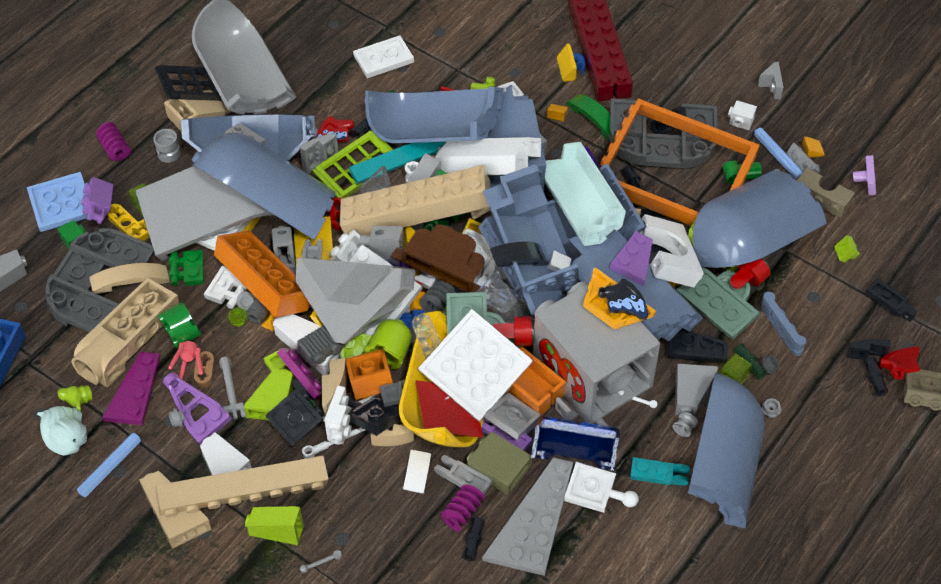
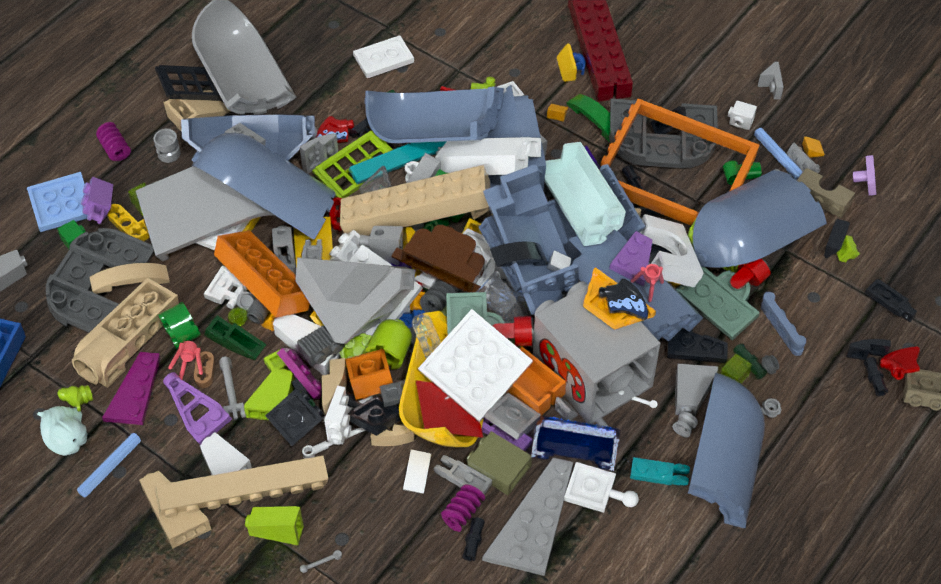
(176, 418): light grey plate -> none
(193, 268): green plate -> none
(234, 338): none -> dark green slope
(652, 274): none -> coral plant
(836, 237): none -> black slope

